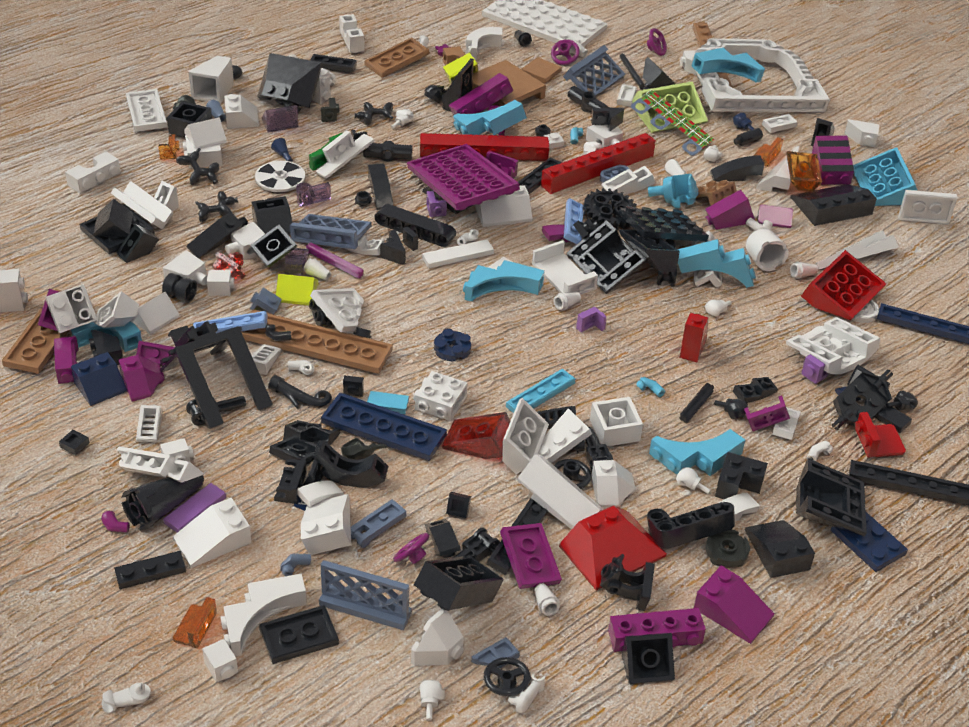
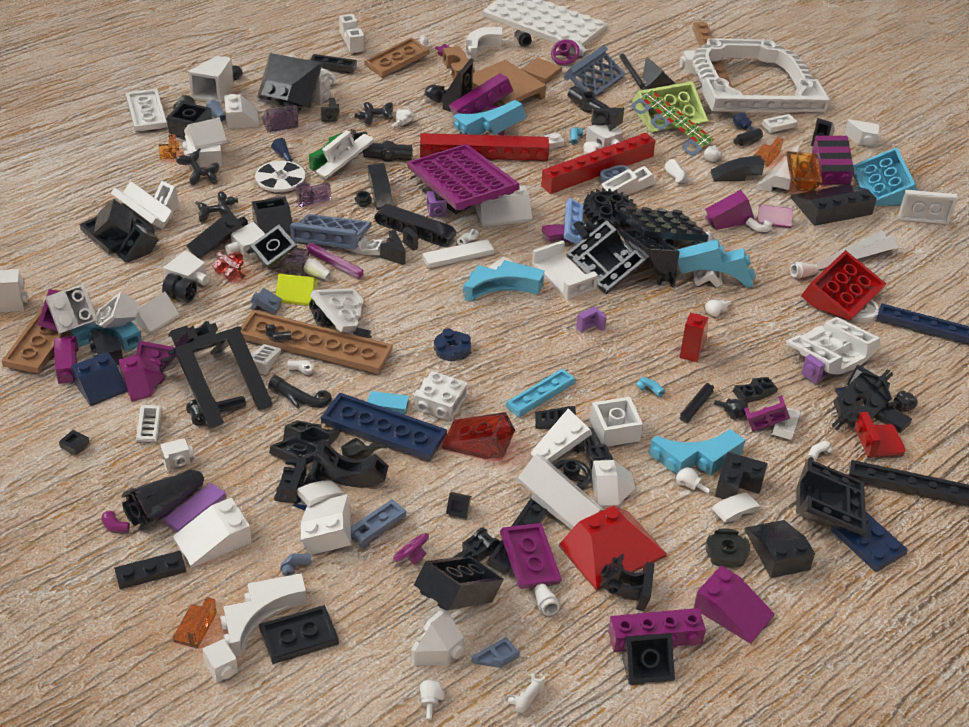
(83, 178): white arch -> none
(135, 694): white piece -> none
(157, 464): white wedge -> none
(220, 283): white brick -> none
(246, 321): light blue tile -> none
(353, 386): black plate -> none
(390, 612): sand blue fence -> none
(443, 538): black slope -> none
(454, 67): neon yellow slope -> none
(503, 162): magenta hinge -> none
(506, 678): black piece -> none
(523, 437): white slope -> none
(533, 179): black tile -> none
(542, 130): black plate -> none
(566, 300): white cone -> none
(626, 95): white tile -> none
(655, 43): magenta piece -> none
(676, 190): medium azure piece -> none
(691, 525): black beam -> none
(717, 190): medium nougat bracket -> none
(722, 61): medium azure arch -> none
(766, 249): white cylinder -> none

